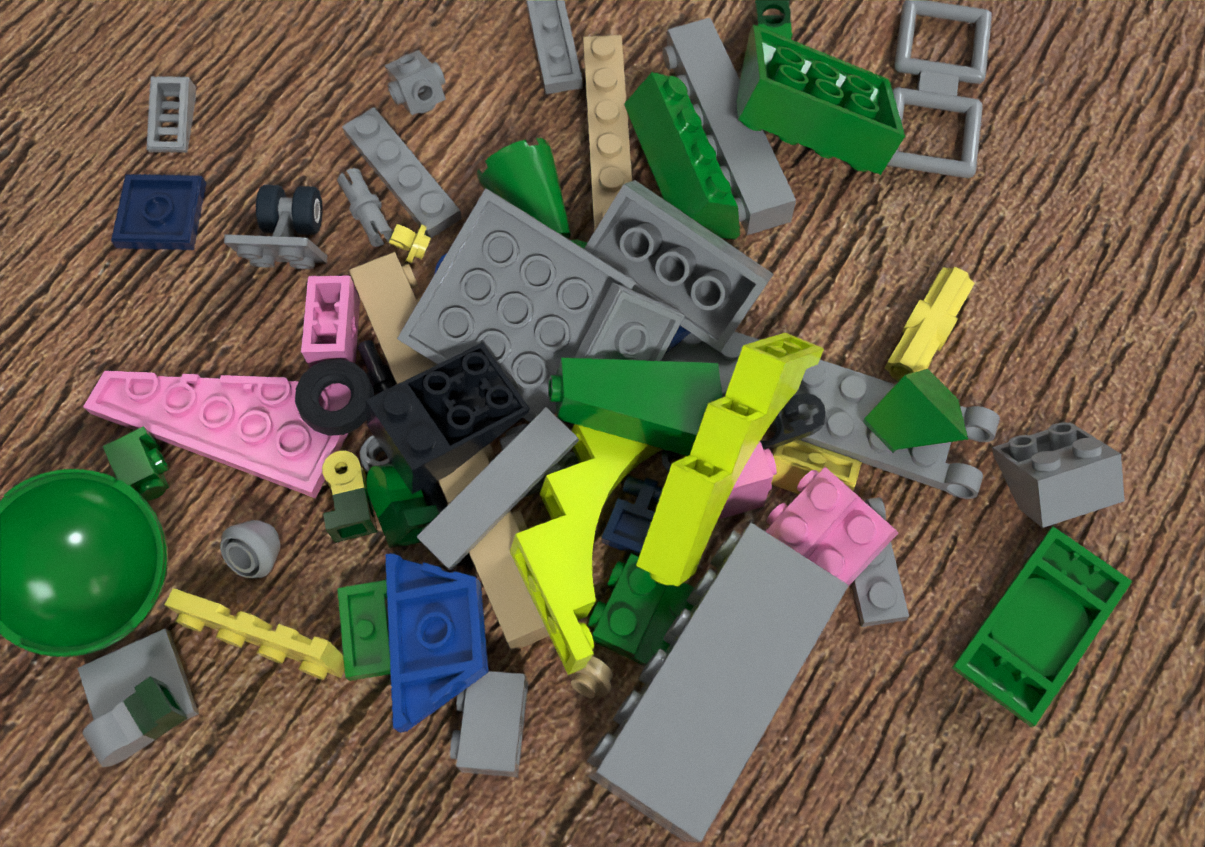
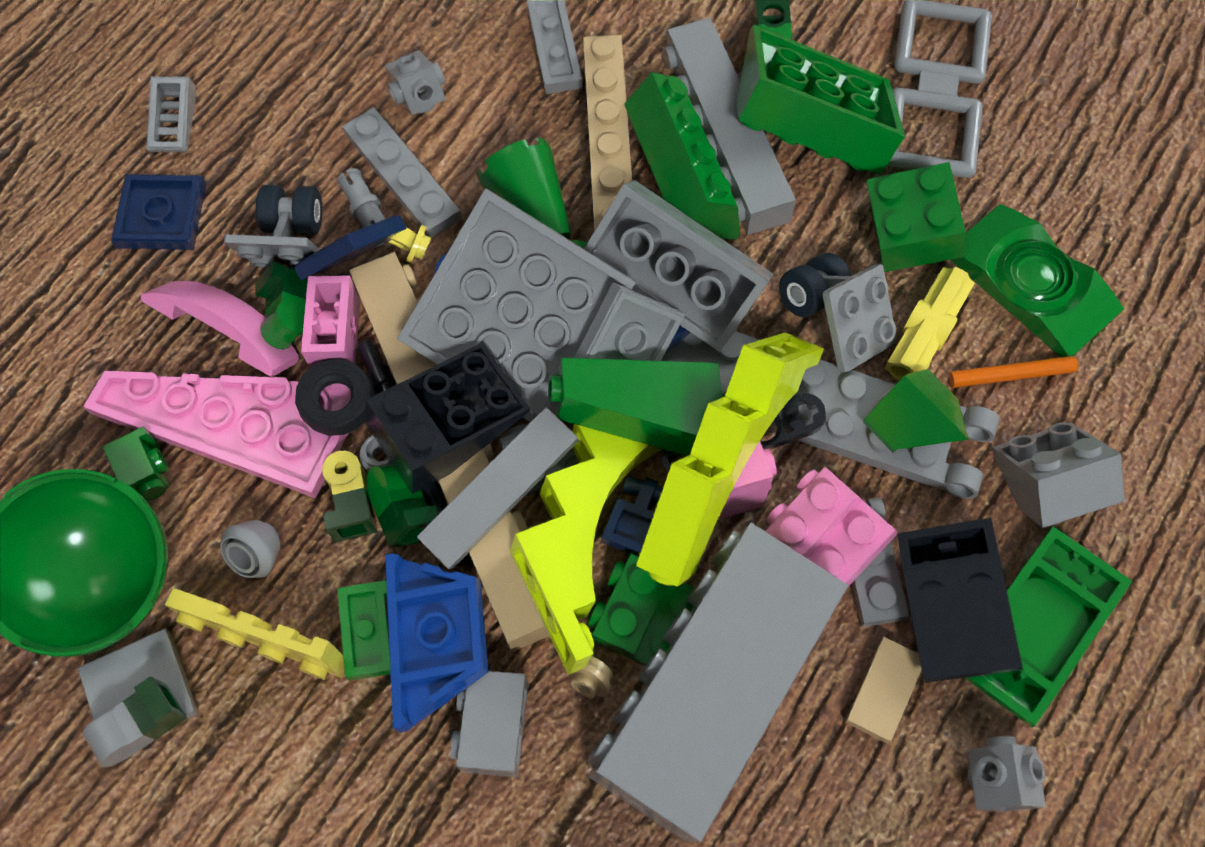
(225, 315): none -> bright pink slope
(284, 305): none -> leg
(349, 246): none -> dark blue tile
(799, 458): light yellow slope -> none
(854, 305): none -> light grey plate
(885, 690): none -> tan tile
(917, 217): none -> green brick
(959, 601): none -> black slope
(1006, 776): none -> light grey brick
(1013, 371): none -> orange bar
(1037, 281): none -> green slope

